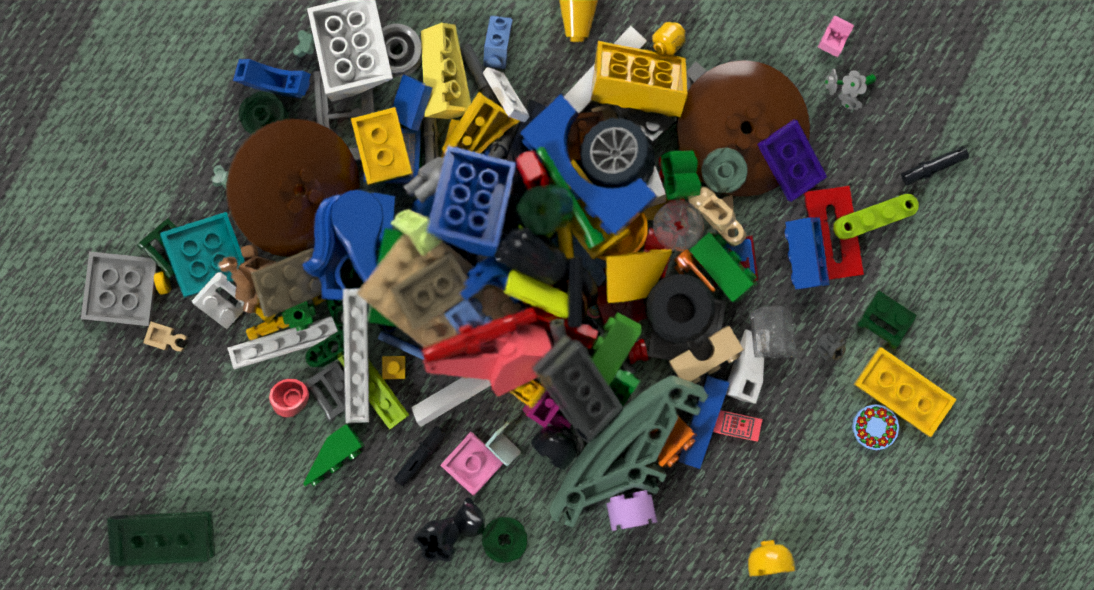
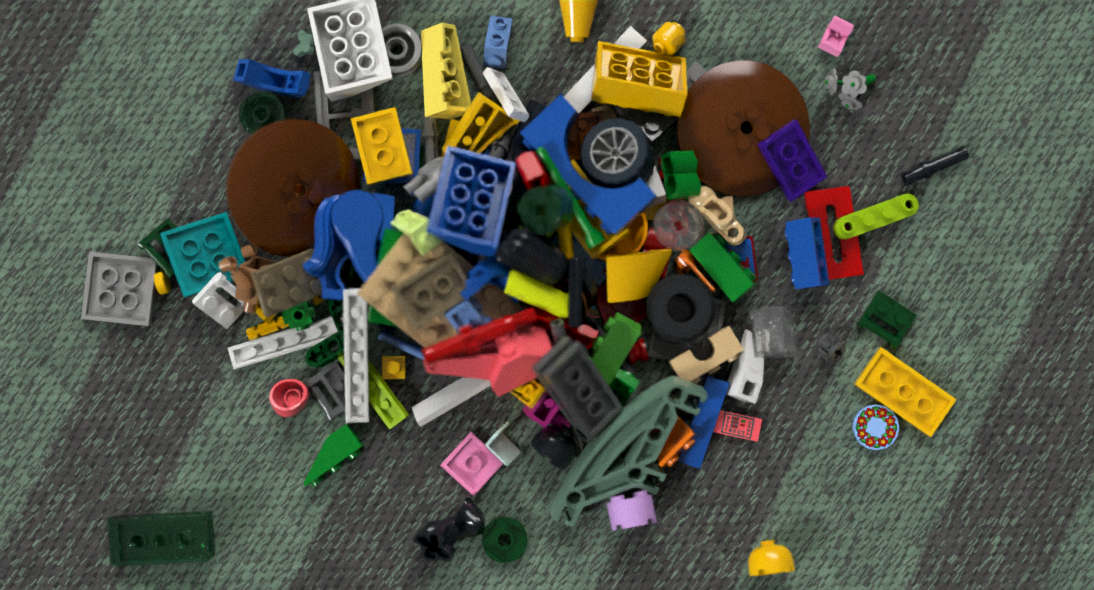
(162, 336): tan plate -> none
(220, 176): sand green piece -> none
(411, 101): blue tile -> none
(419, 456): black axle -> none
(724, 170): sand green tile -> none

